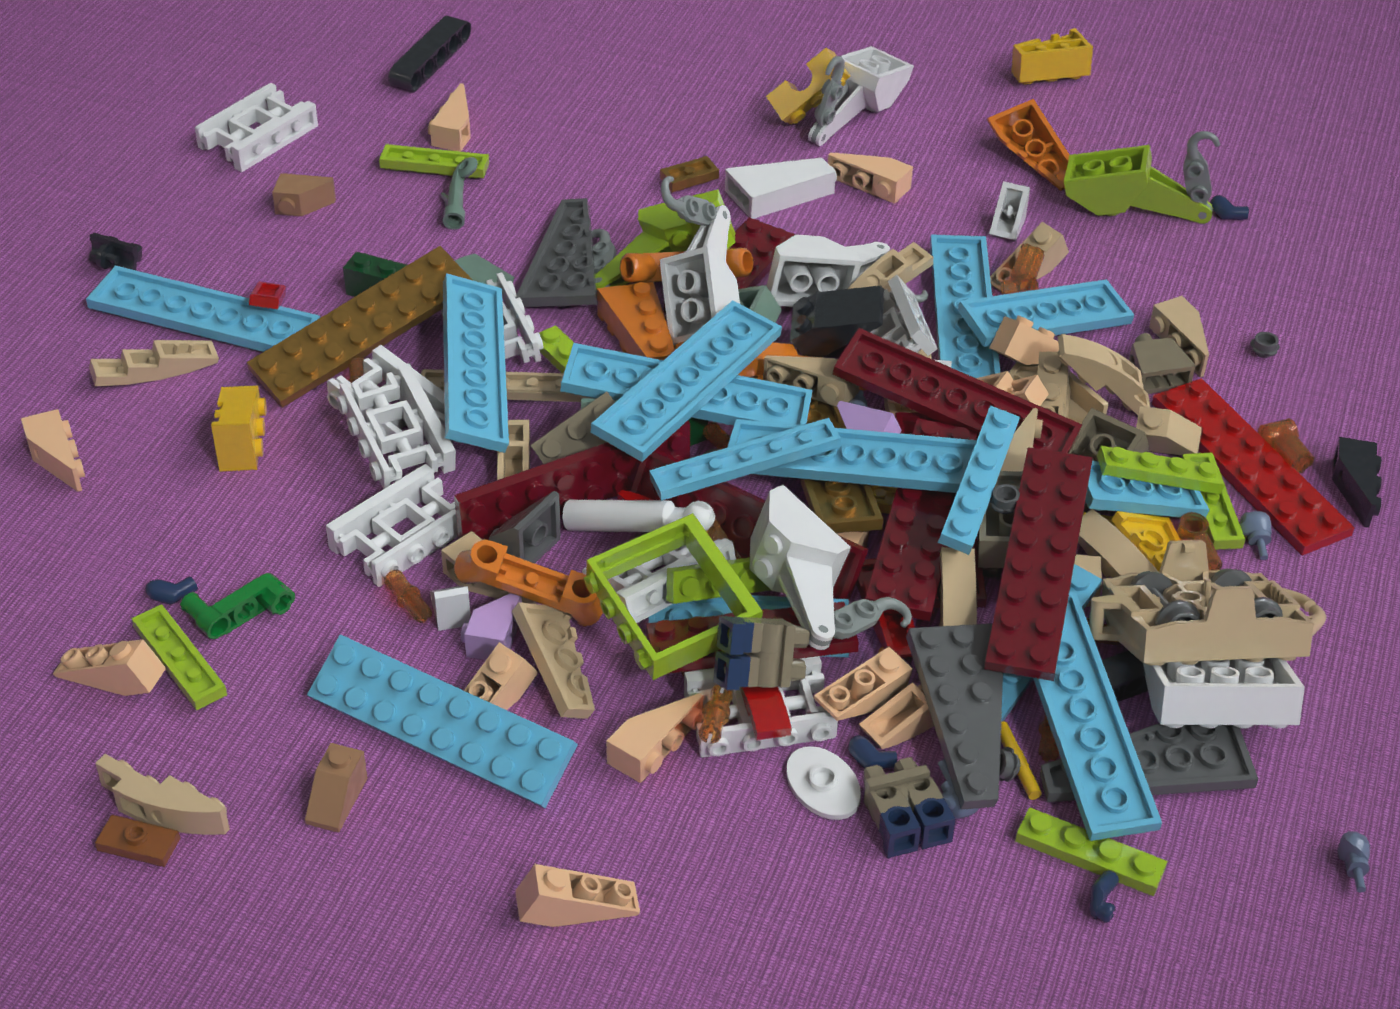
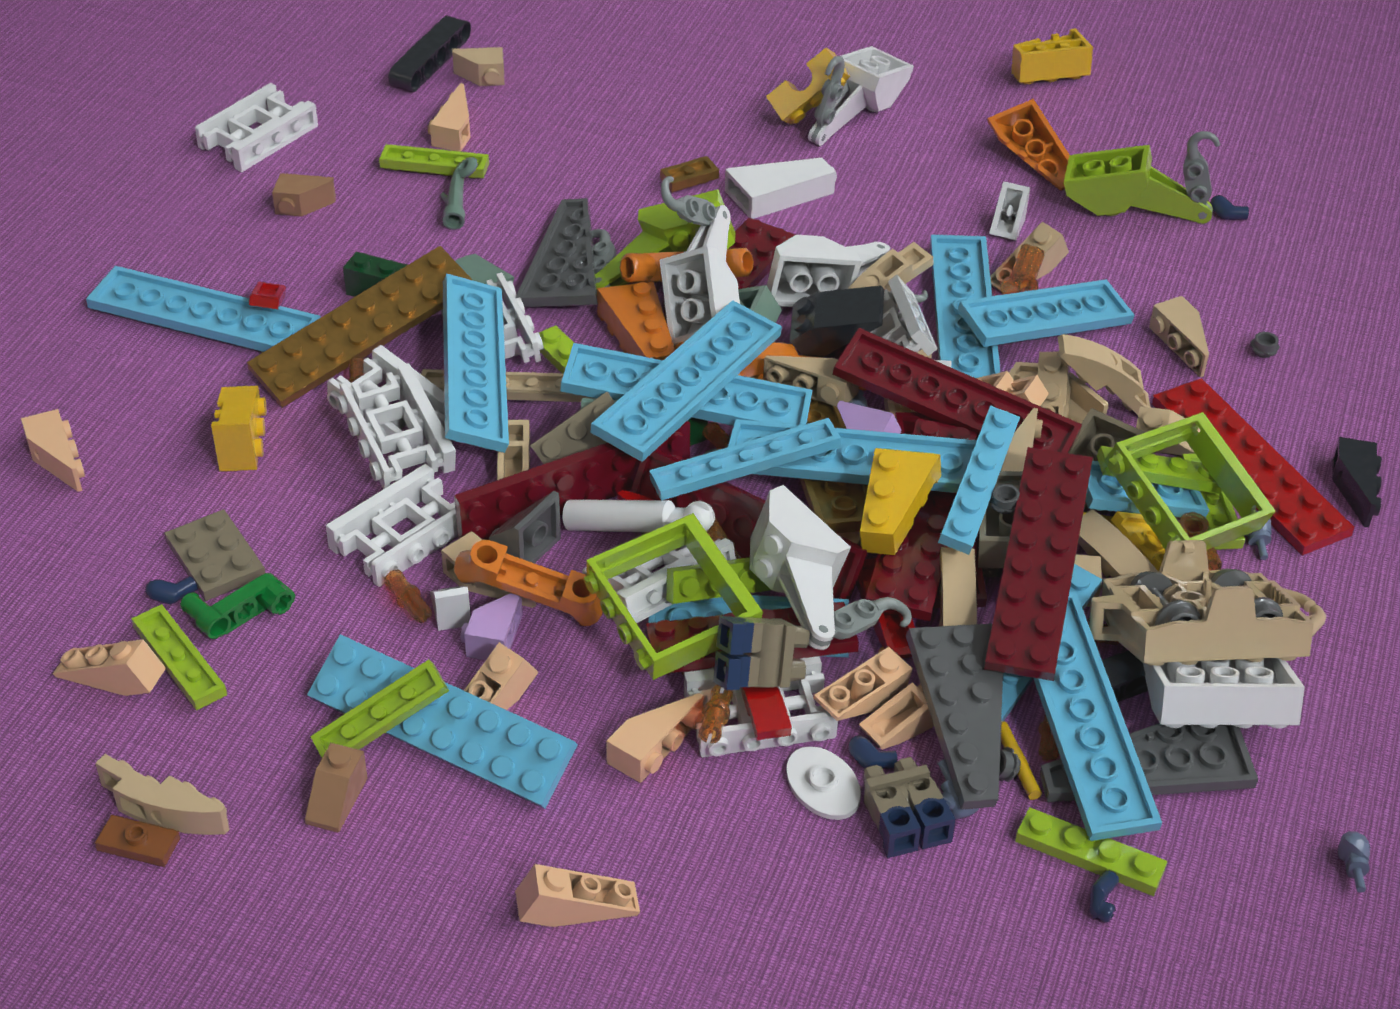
(111, 252): black hips -> none
(164, 361): tan slope -> none
(214, 554): none -> dark tan plate
(383, 709): none -> lime plate
(480, 65): none -> tan slope
(554, 652): tan wing -> none
(873, 174): light nougat slope -> none
(894, 495): none -> yellow wedge
(1021, 342): light nougat slope -> none
(1161, 363): dark tan torso -> none
(1218, 461): none -> lime window
(1284, 438): clear orange piece -> none

